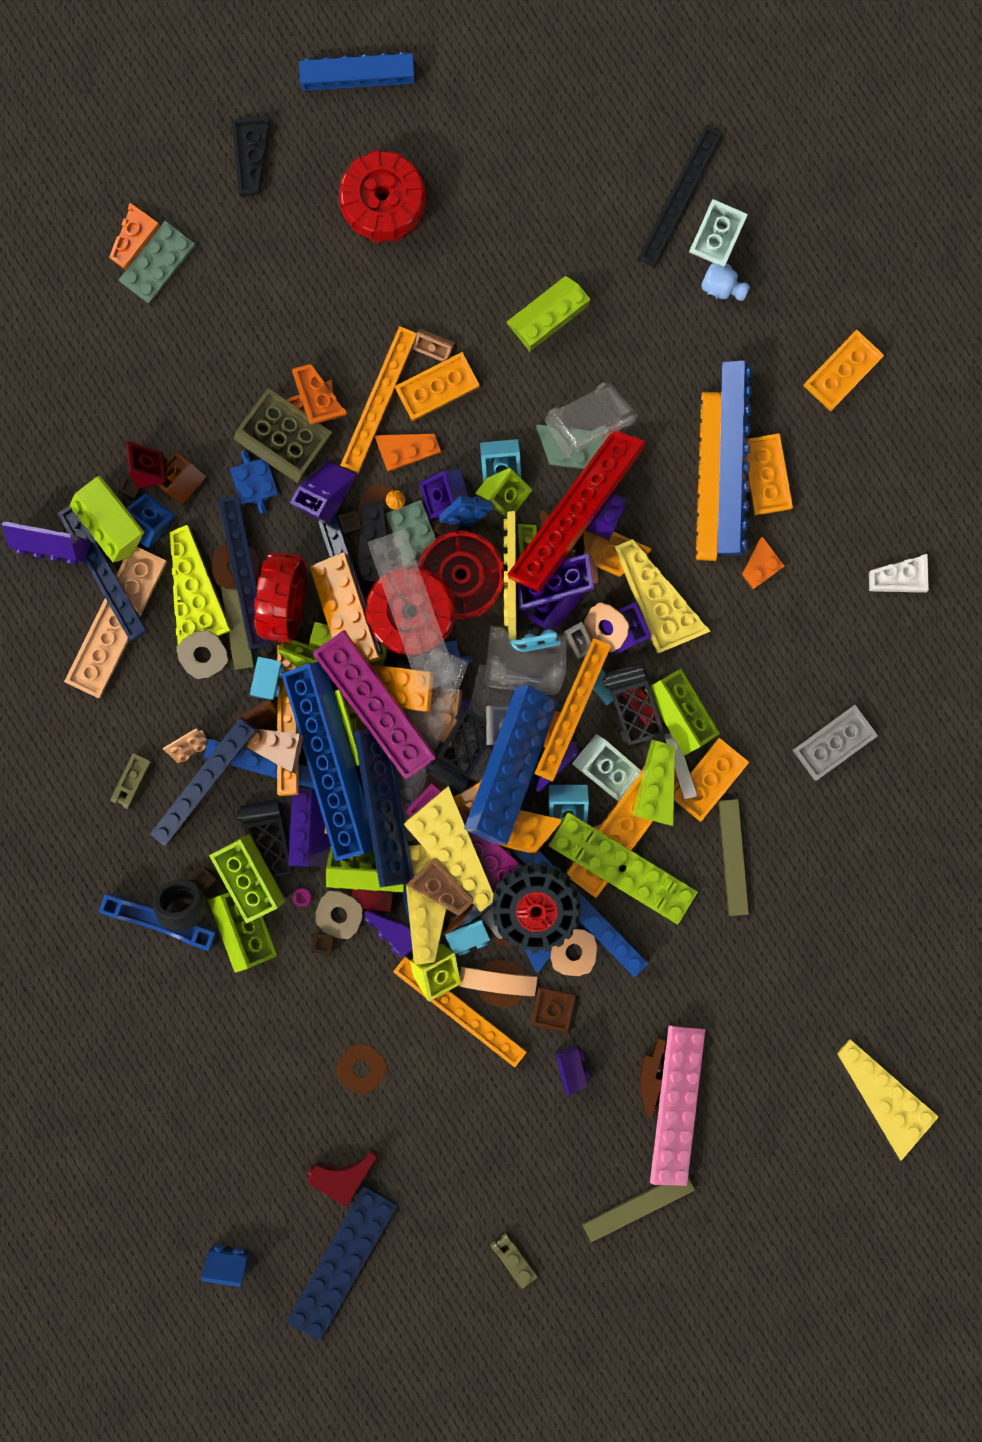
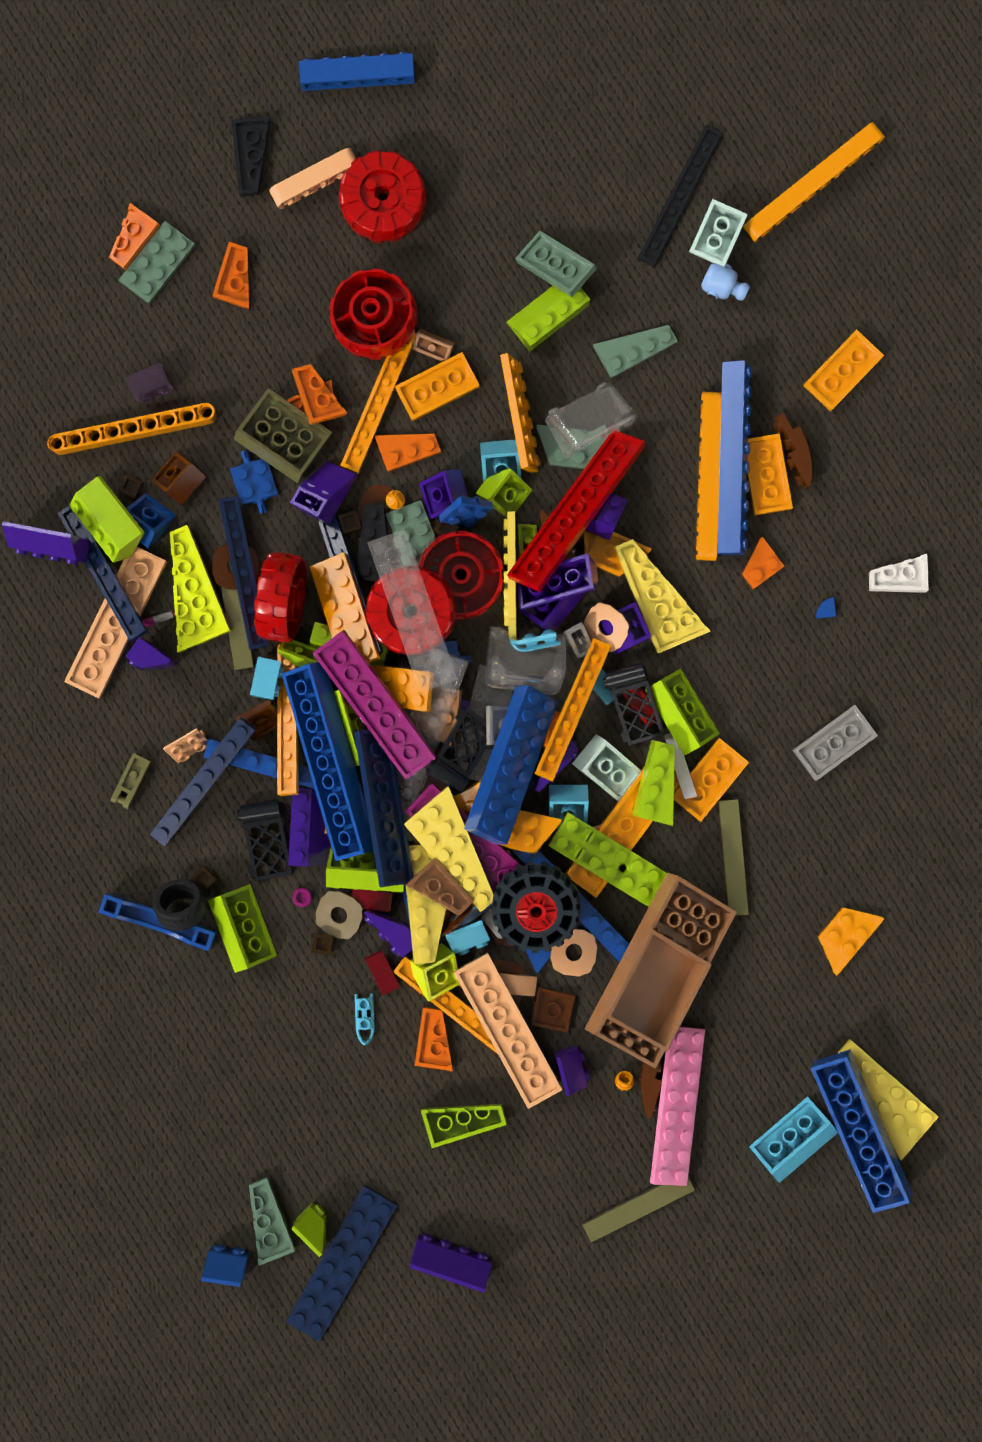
(124, 425): none -> light orange beam
(145, 465): dark red slope -> none
(147, 656): none -> dark purple slope
(149, 383): none -> clear purple brick
(159, 618): none -> light grey piece
(202, 639): dark tan piece -> none
(233, 277): none -> orange wing
(247, 878): lime slope -> none
(271, 1231): none -> sand green wing
(277, 747): wing -> none
(312, 178): none -> light nougat beam
(312, 1227): none -> lime slope
(340, 1182): dark red arch -> none
(364, 1022): none -> medium azure piece
(365, 1084): reddish brown piece -> none
(373, 314): none -> red wheel
(382, 972): none -> dark red slope
(433, 1042): none -> orange wing
(451, 1262): none -> dark purple slope
(459, 1122): none -> lime wedge
(507, 1030): none -> light nougat plate
(514, 1261): olive plate -> none
(519, 411): none -> light orange plate
(555, 263): none -> sand green plate
(624, 1080): none -> light orange plate
(628, 351): none -> sand green wing
(661, 970): none -> medium nougat piece
(793, 1139): none -> medium azure slope
(799, 458): none -> reddish brown slope
(813, 181): none -> light orange beam
(826, 609): none -> blue tile
(846, 936): none -> light orange wing
(862, 1131): none -> blue brick

